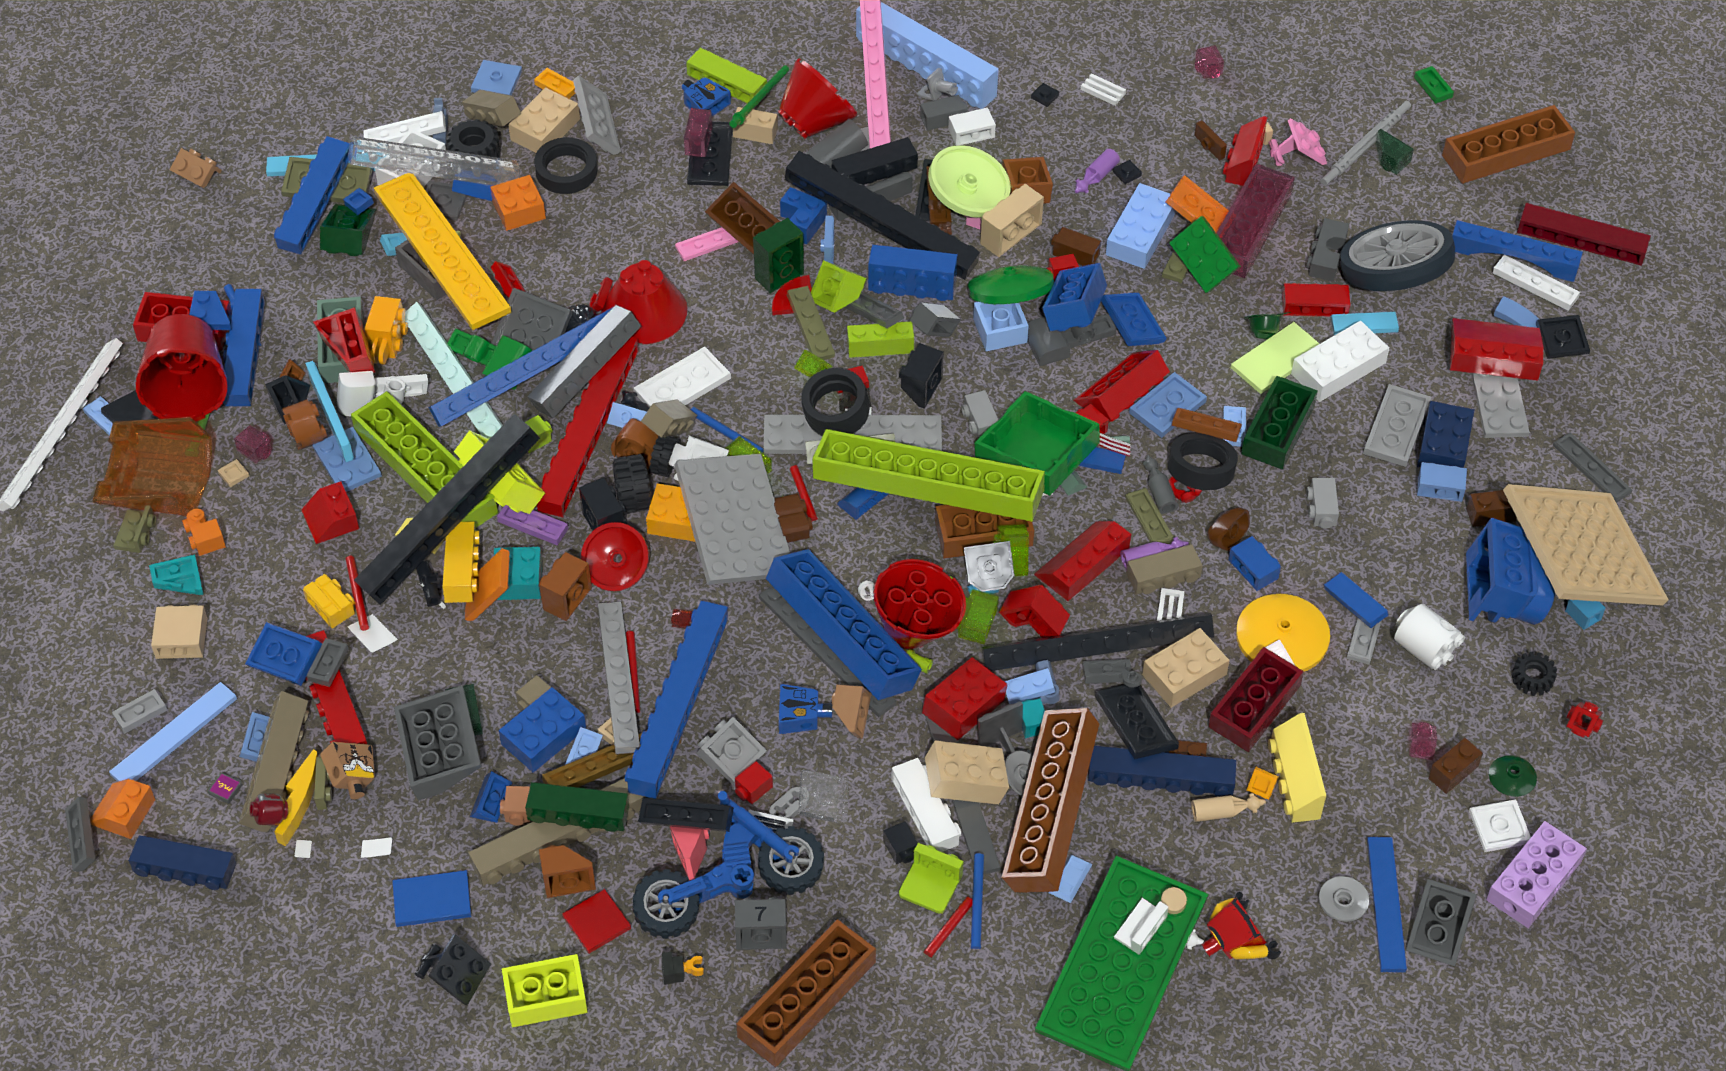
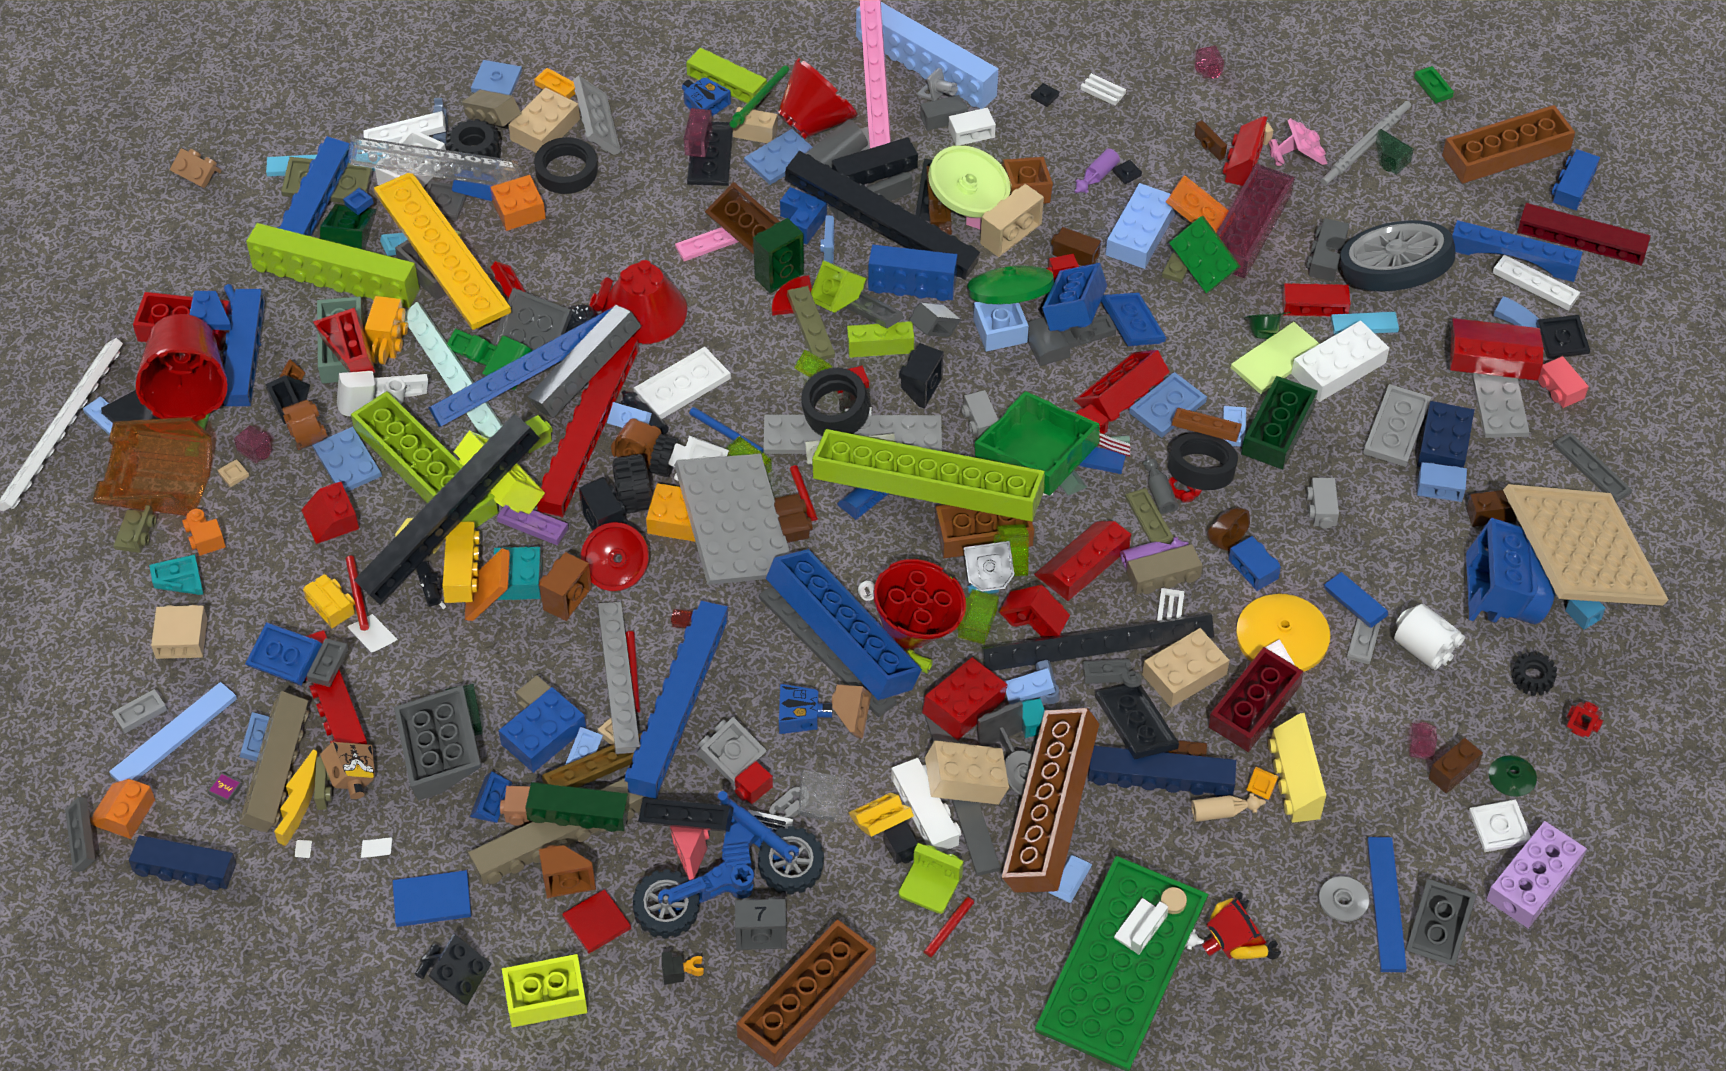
(269, 809): dark red head -> none
(329, 411): medium azure tile -> none
(332, 265): none -> lime brick
(669, 418): dark tan brick -> none
(773, 158): none -> medium blue plate
(881, 814): none -> yellow slope
(977, 901): blue bar -> none
(1562, 382): none -> coral brick
(1575, 179): none -> blue brick

